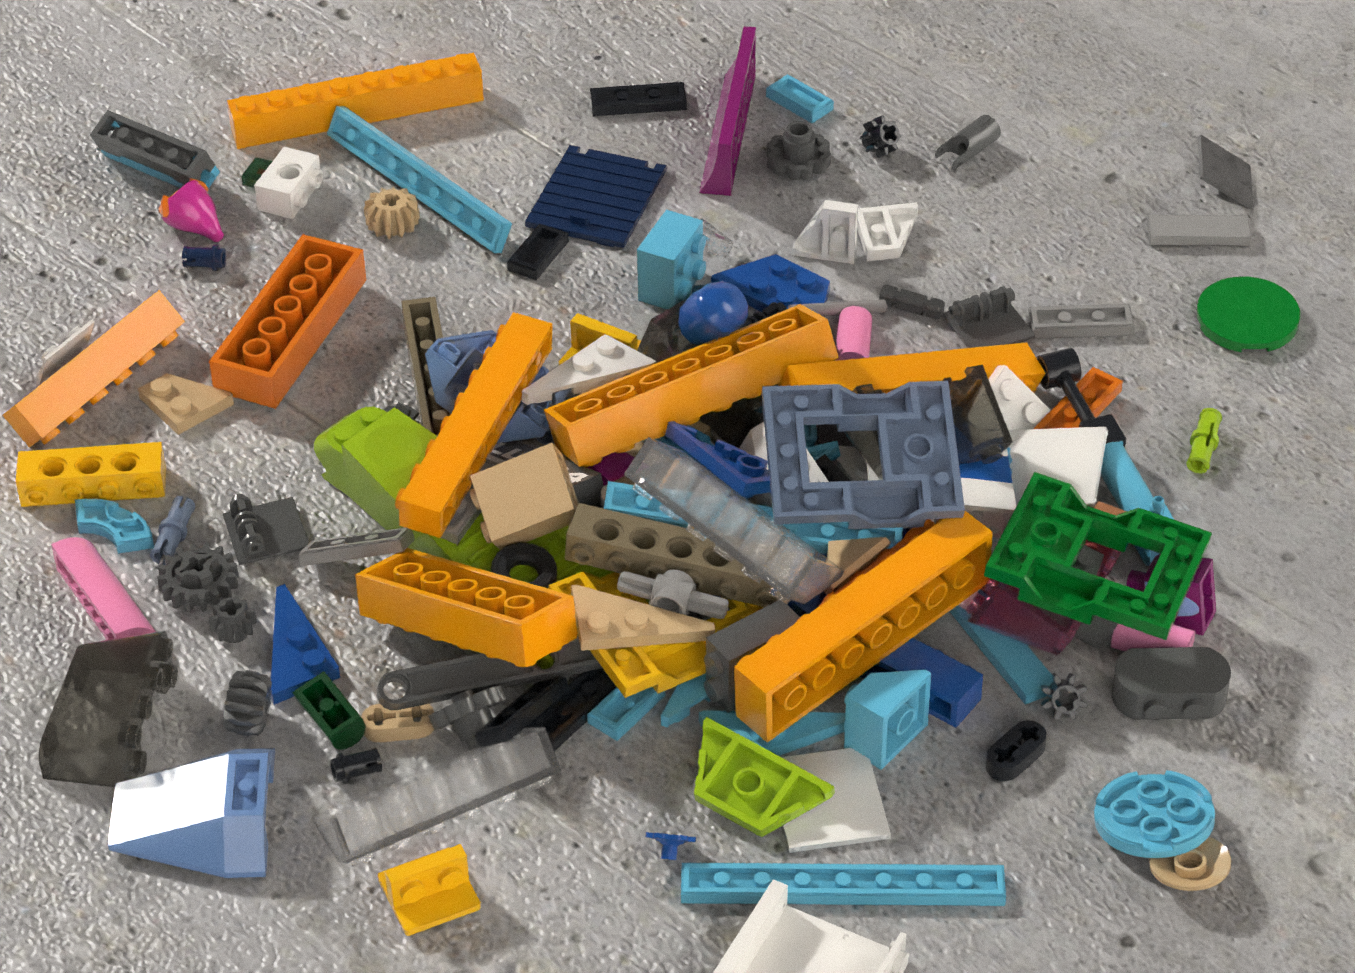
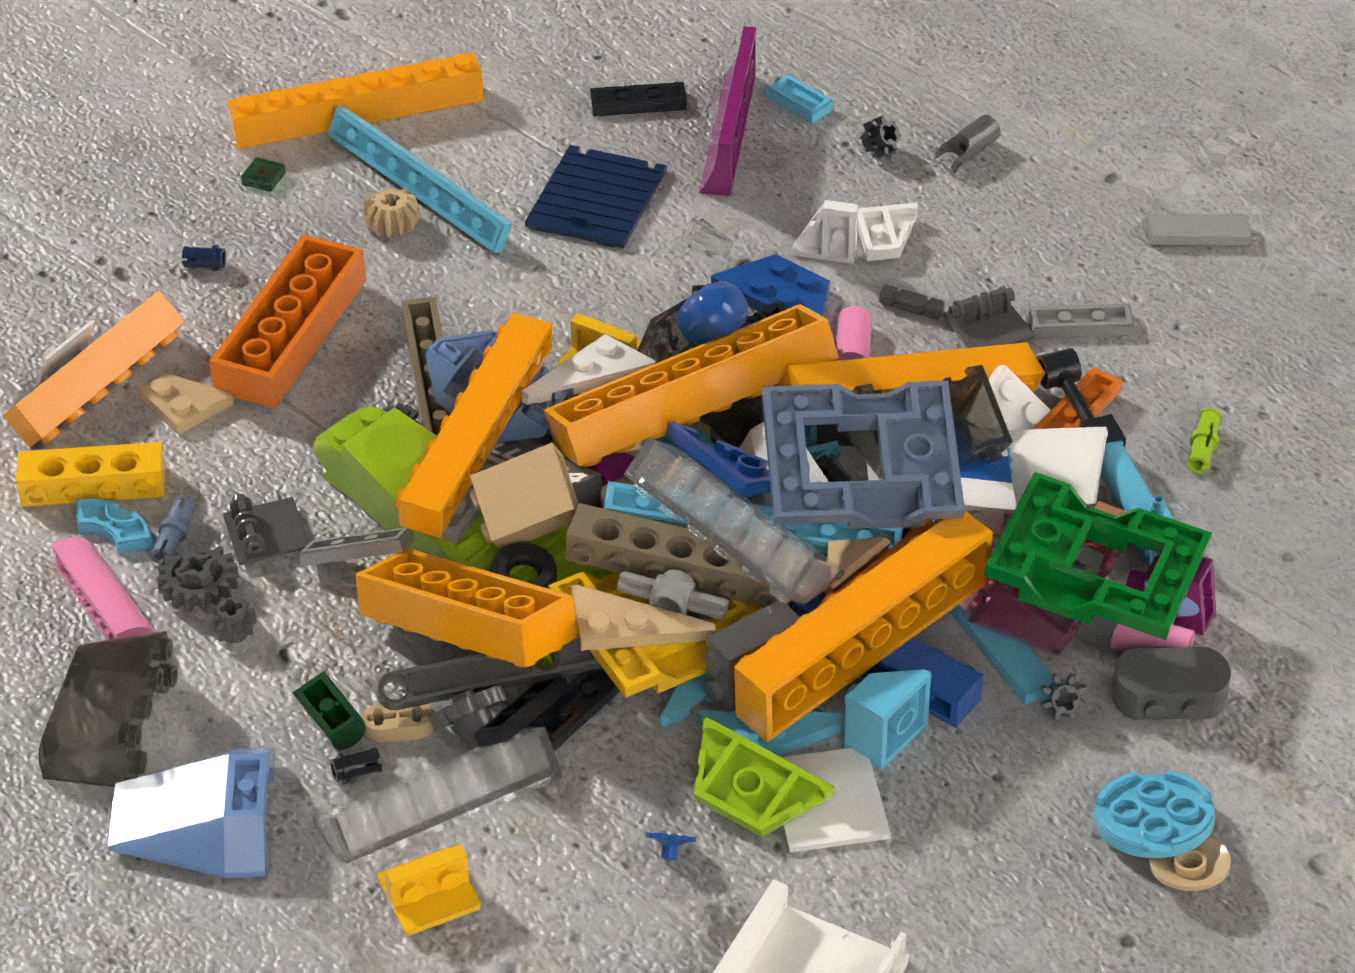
(152, 151): dark grey piece -> none
(192, 211): dark pink hat -> none
(247, 703): dark grey gear -> none
(288, 182): white brick -> none
(297, 649): blue wing -> none
(537, 251): black tile -> none
(619, 714): medium azure tile -> none
(670, 260): medium azure brick -> none
(798, 152): dark grey plant -> none
(835, 308): light grey bar -> none
(845, 883): medium azure tile -> none
(1021, 755): black beam -> none
(1225, 171): flat silver piece -> none
(1248, 314): green tile -> none

